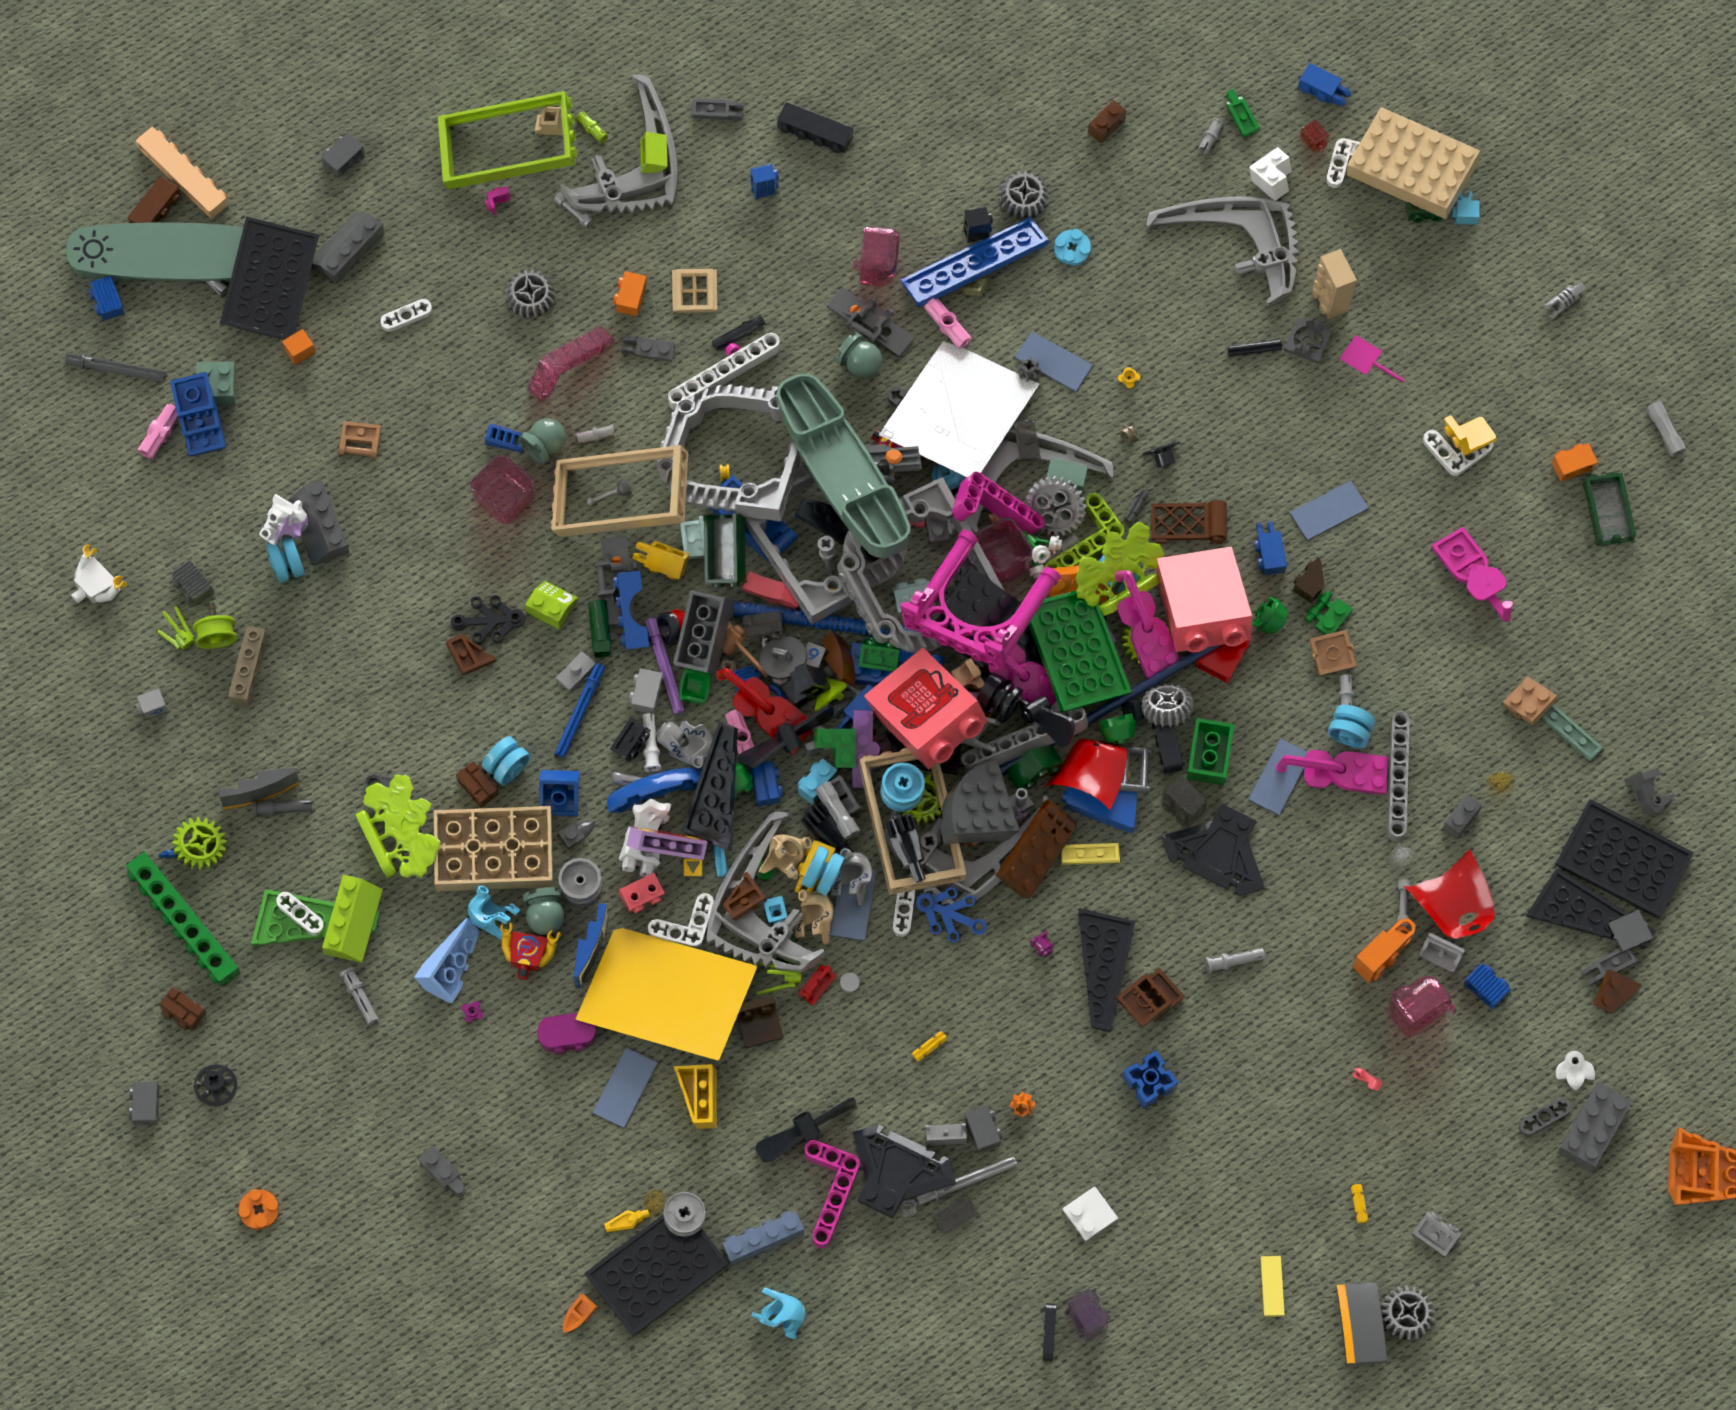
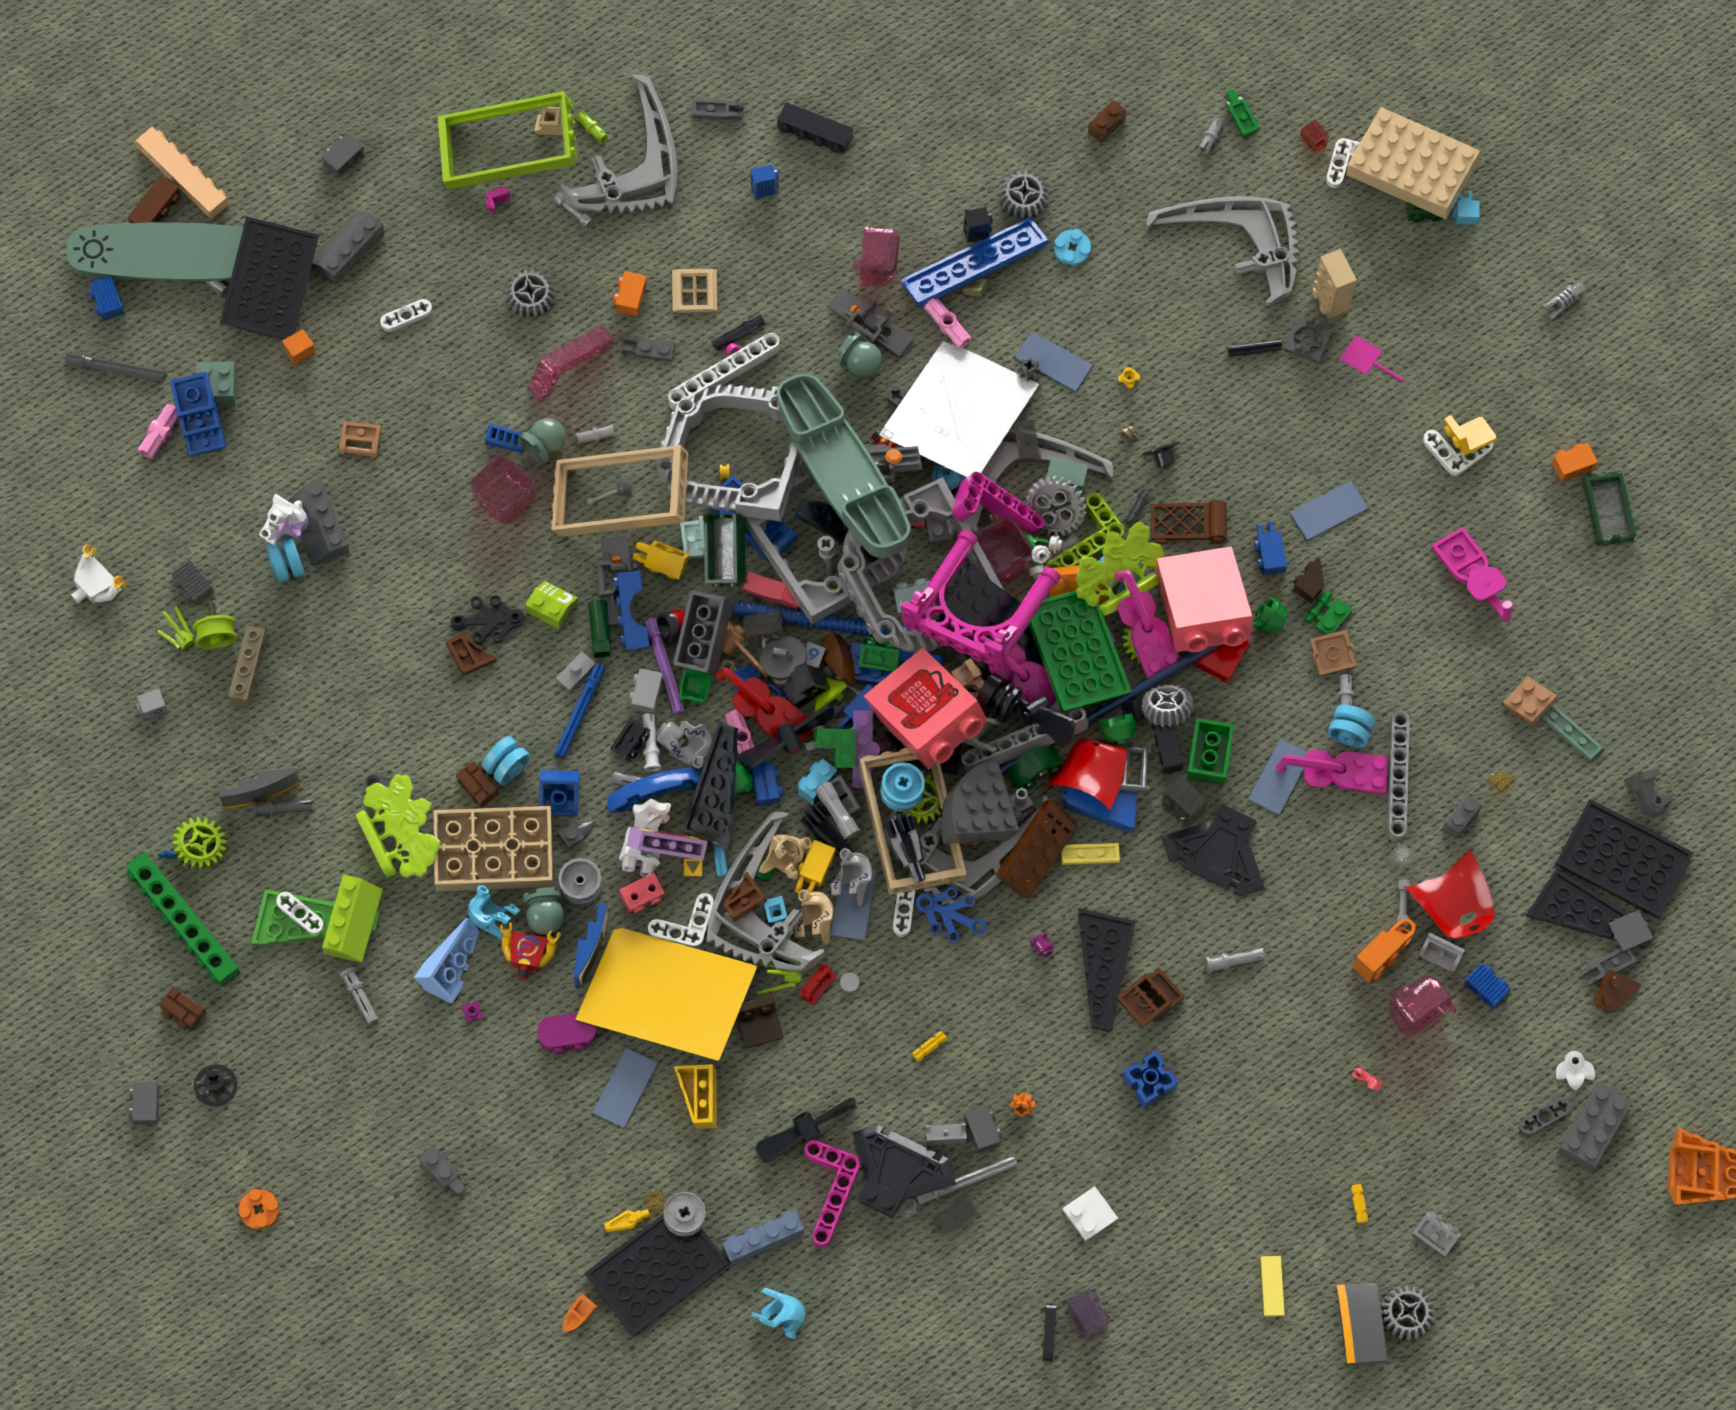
(653, 152): lime brick -> none
(824, 871): medium azure wheel -> none
(1271, 173): white brick -> none
(1323, 85): blue hinge -> none
(1660, 417): light grey axle -> none

